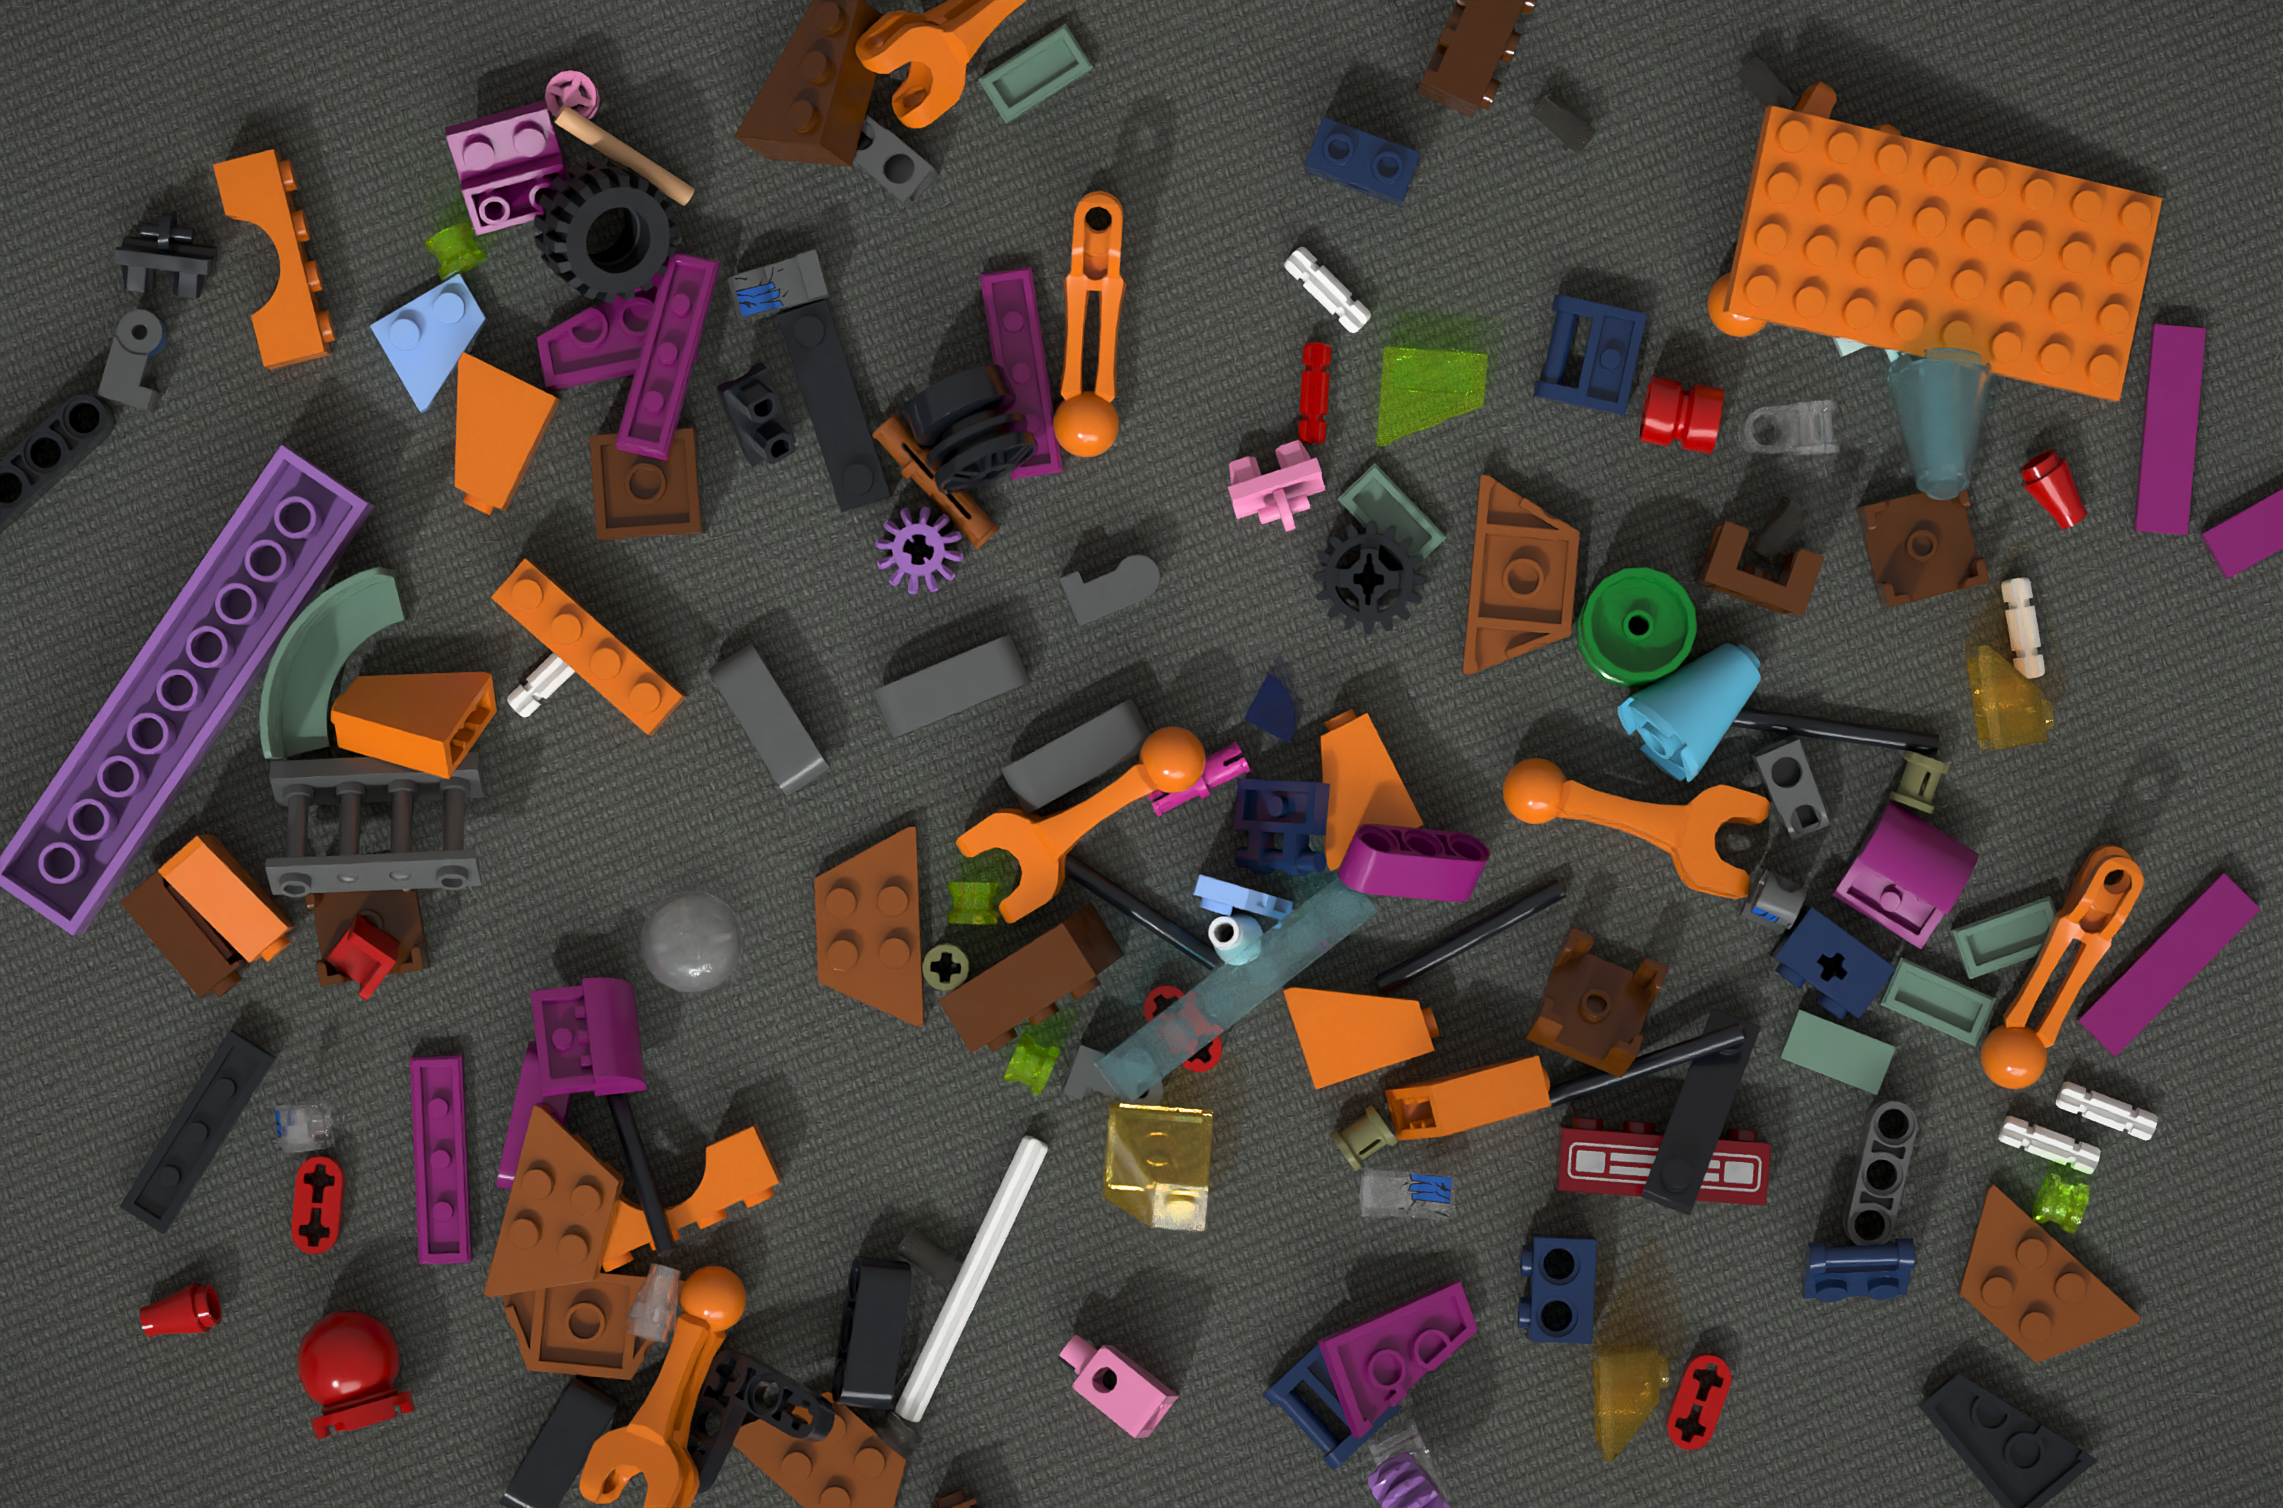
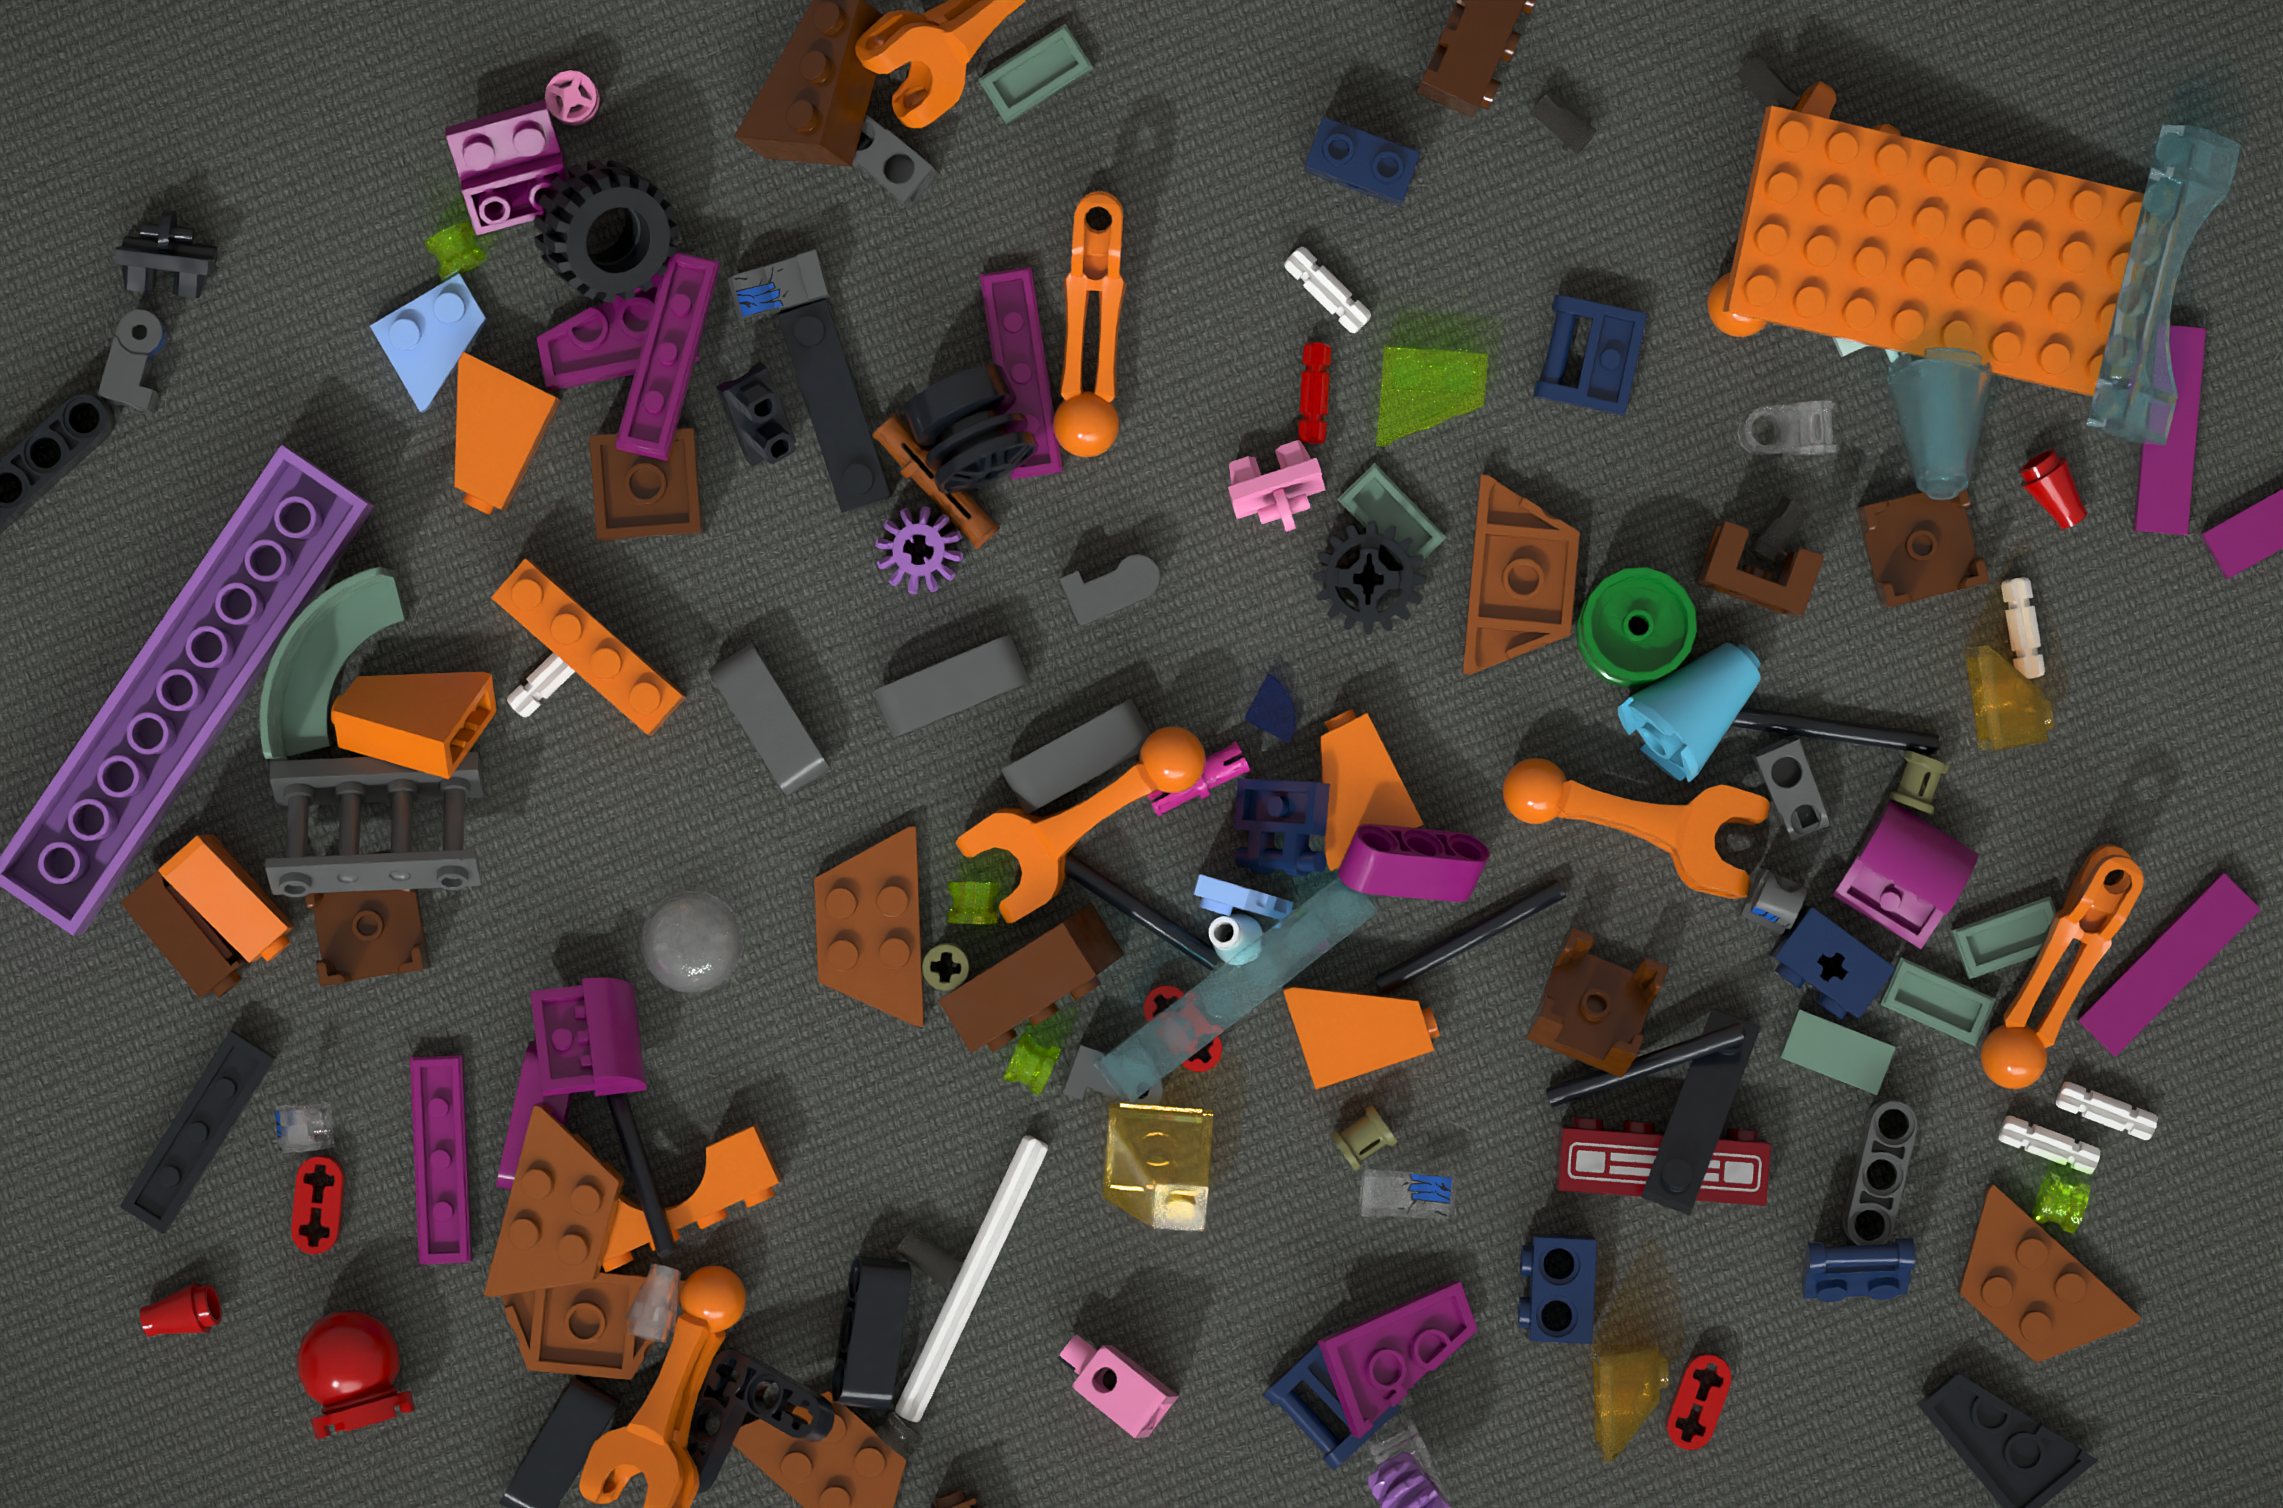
(290, 323): orange arch -> none
(364, 955): red panel -> none
(624, 154): light nougat bar -> none
(1468, 1098): orange slope -> none
(1681, 415): red wheel -> none
(2136, 379): none -> clear light blue arch

